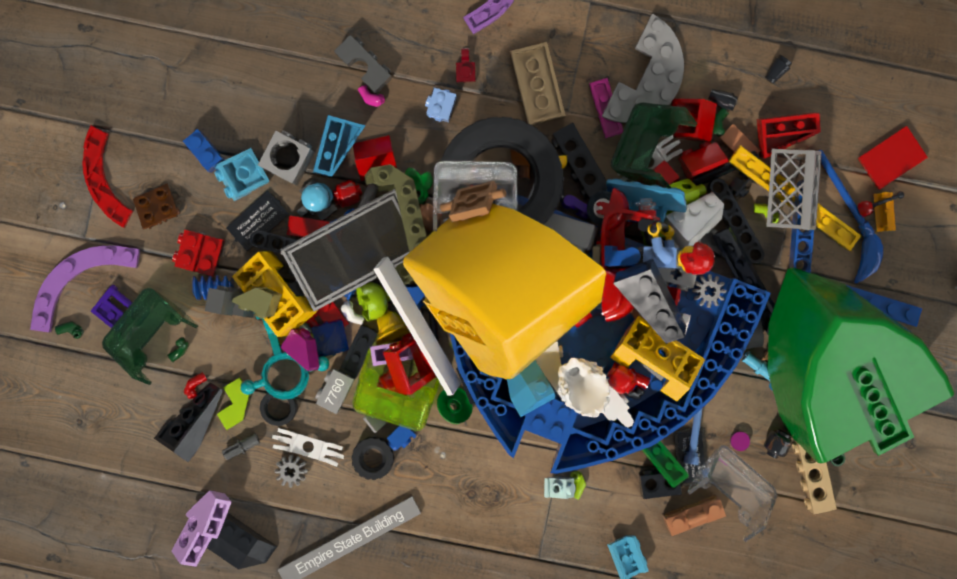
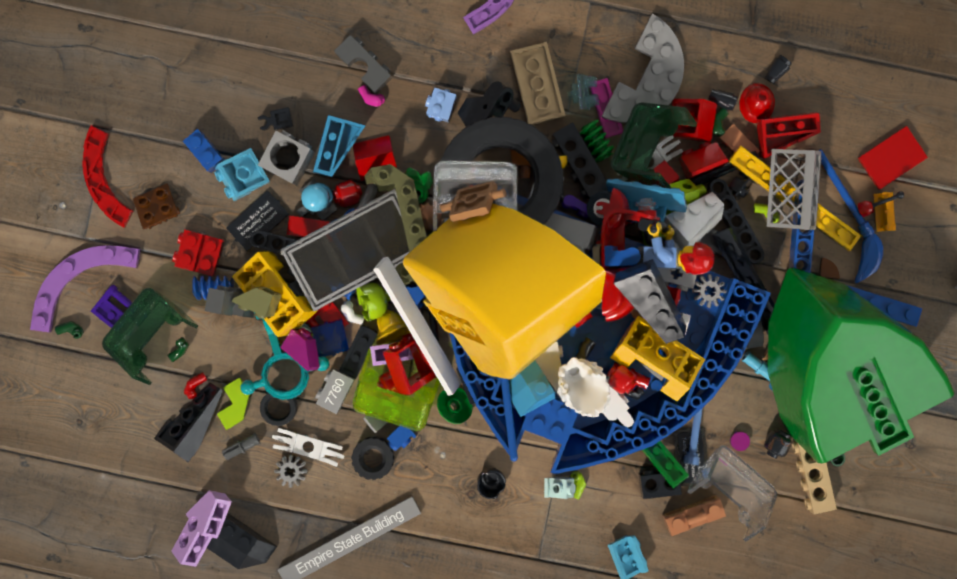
(279, 119): none -> black plate
(465, 70): dark red plate -> none
(491, 483): none -> black hair
(493, 103): none -> black piece
(509, 419): none -> blue piece
(584, 100): none -> clear light blue hips
(585, 348): none -> black arm
(596, 141): none -> green piece
(756, 102): none -> red hat
(828, 269): none -> reddish brown tile

